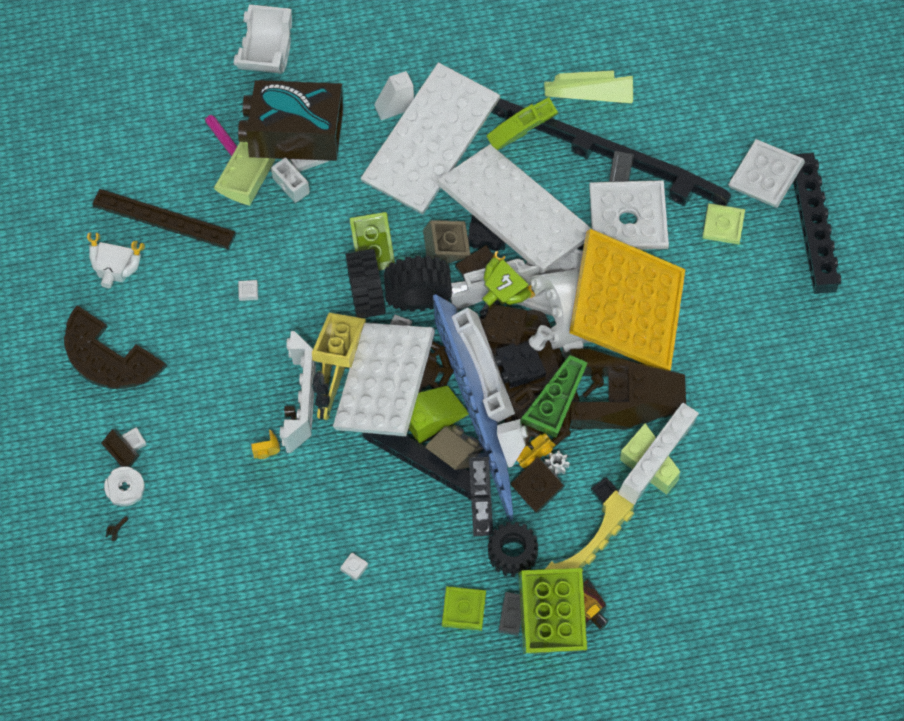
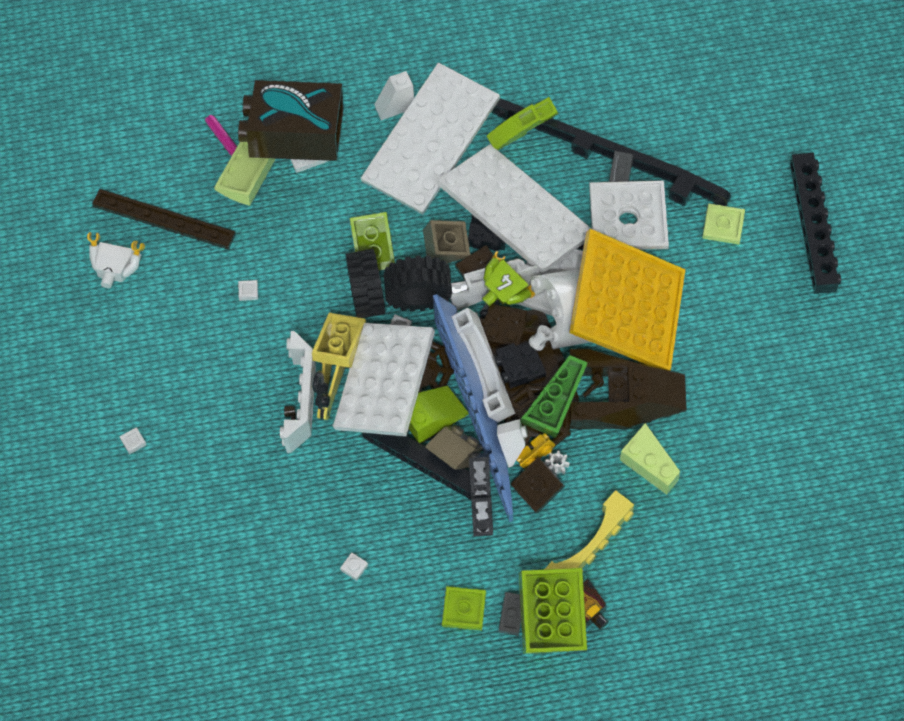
(101, 364): dark brown plate -> none
(113, 530): dark brown hand -> none
(120, 449): dark brown tile -> none
(132, 494): white plate -> none
(265, 449): yellow plate -> none
(266, 39): white cylinder -> none
(290, 180): white brick -> none
(508, 534): black tyre -> none
(574, 345): white tile -> none
(591, 86): yellowish green wedge -> none
(603, 490): black tile -> none
(657, 453): white arch -> none
(766, 173): white plate -> none

